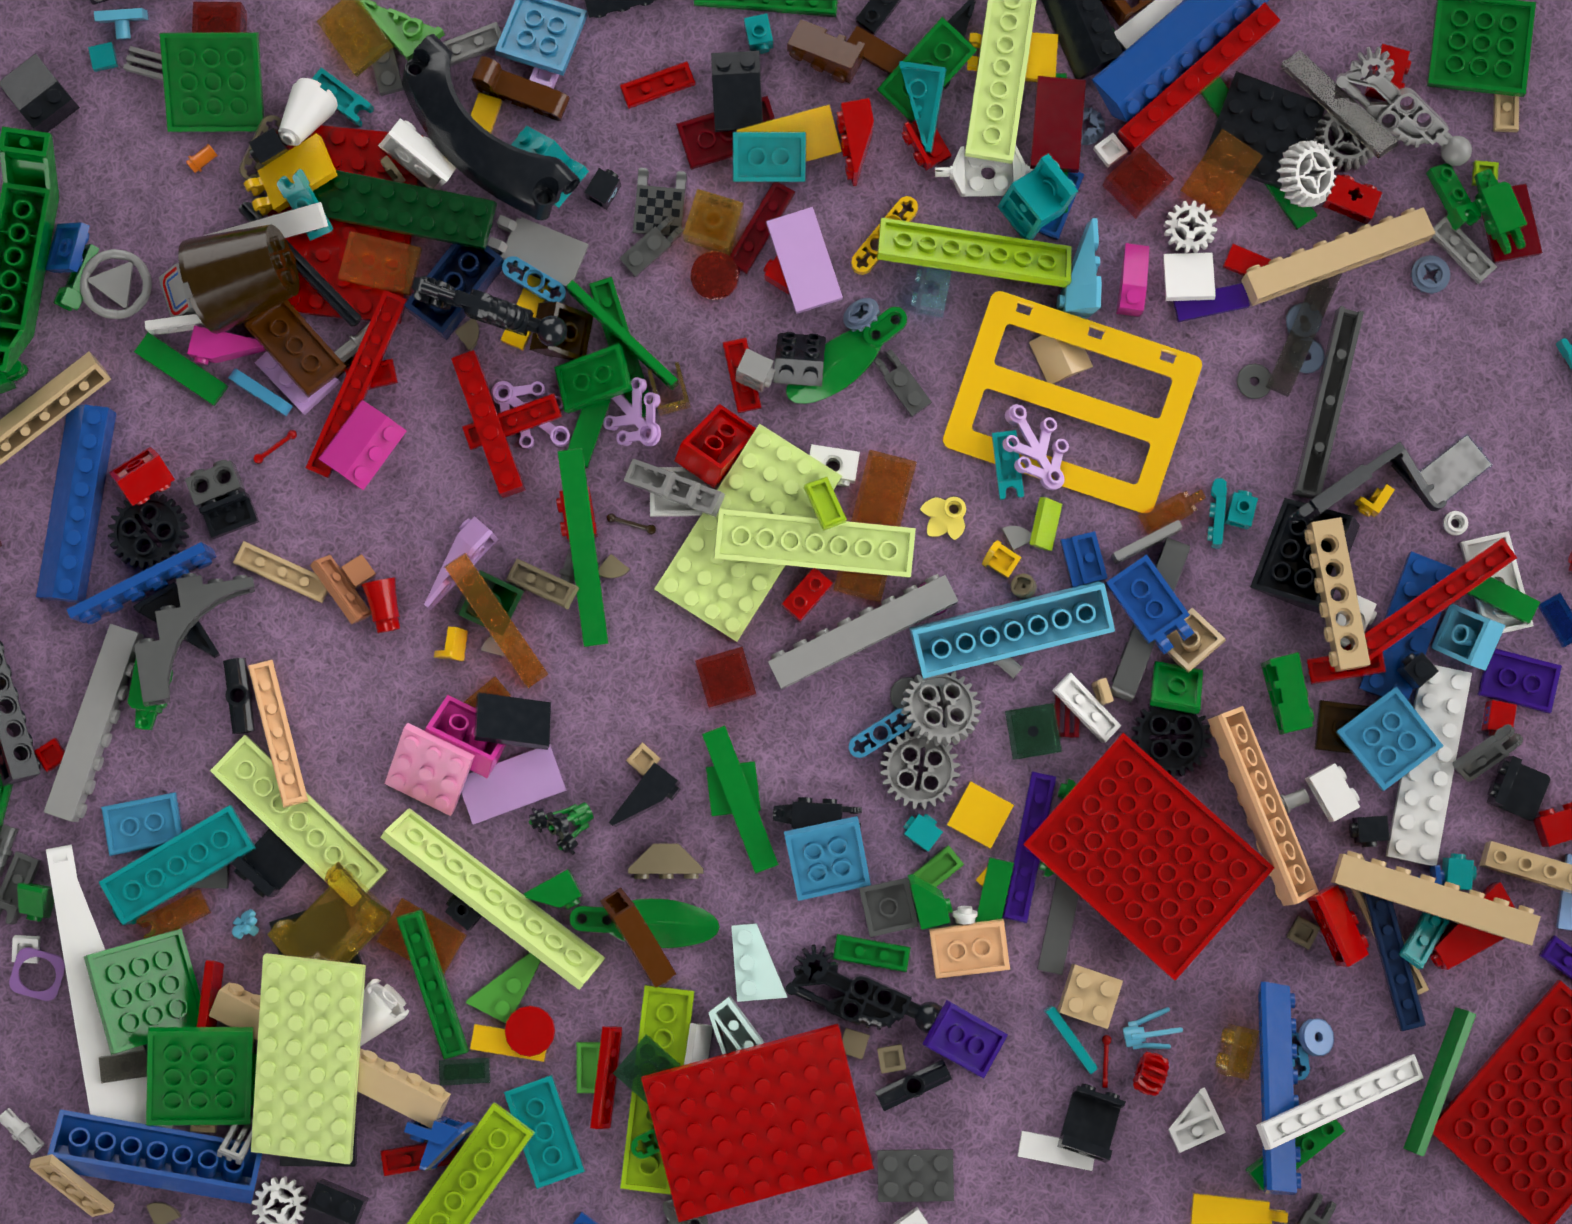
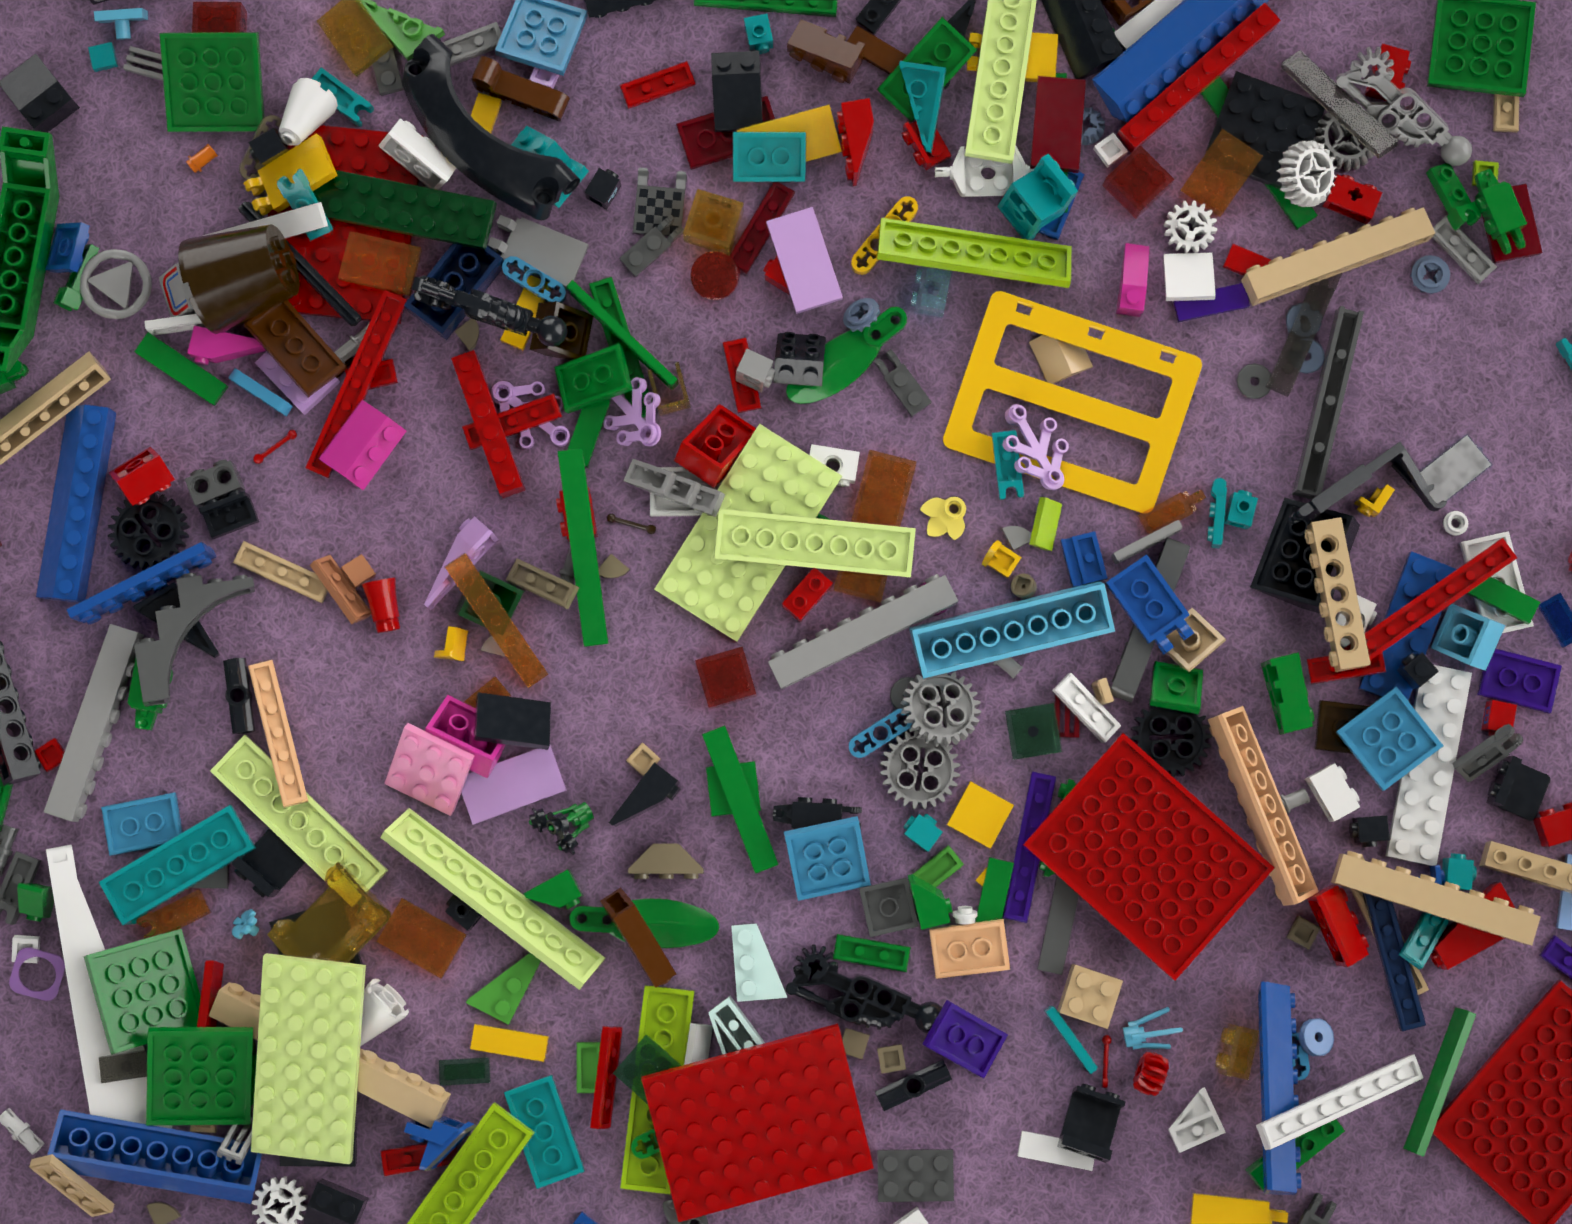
(392, 170): dark tan tile -> none
(432, 984): green tile -> none
(530, 1030): red tile -> none
(825, 503): lime tile -> none
(1083, 294): medium azure wedge -> none

